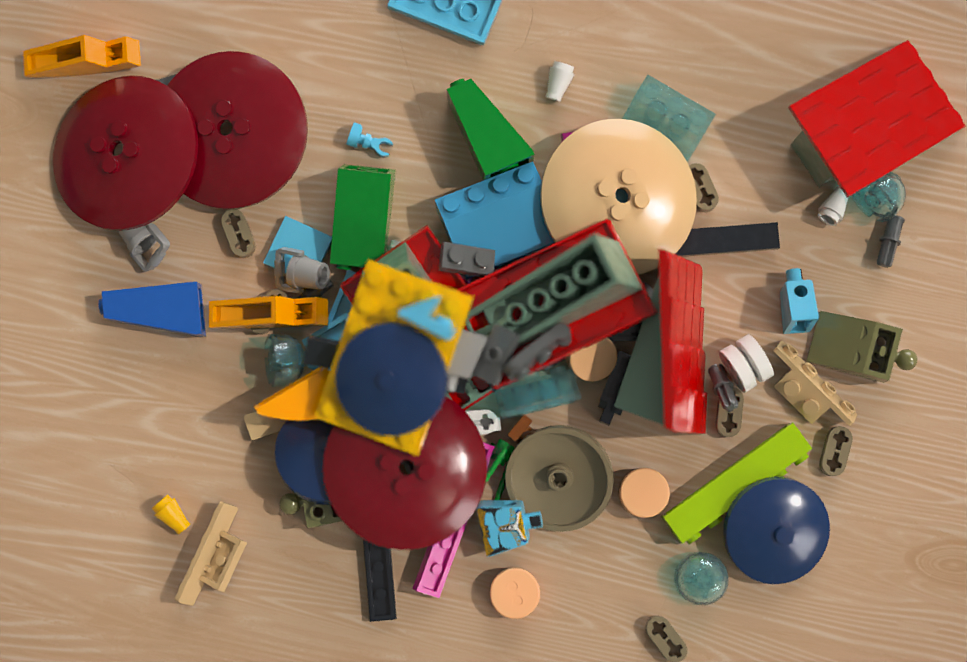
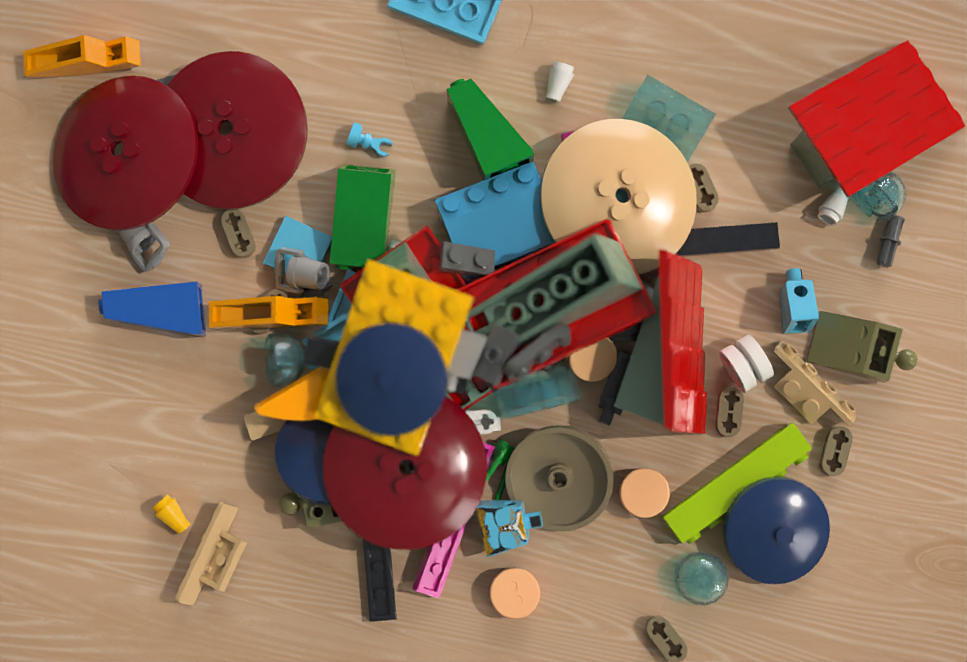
(422, 315): medium azure slope -> none
(521, 429): dark orange plate -> none
(723, 387): dark grey axle -> none

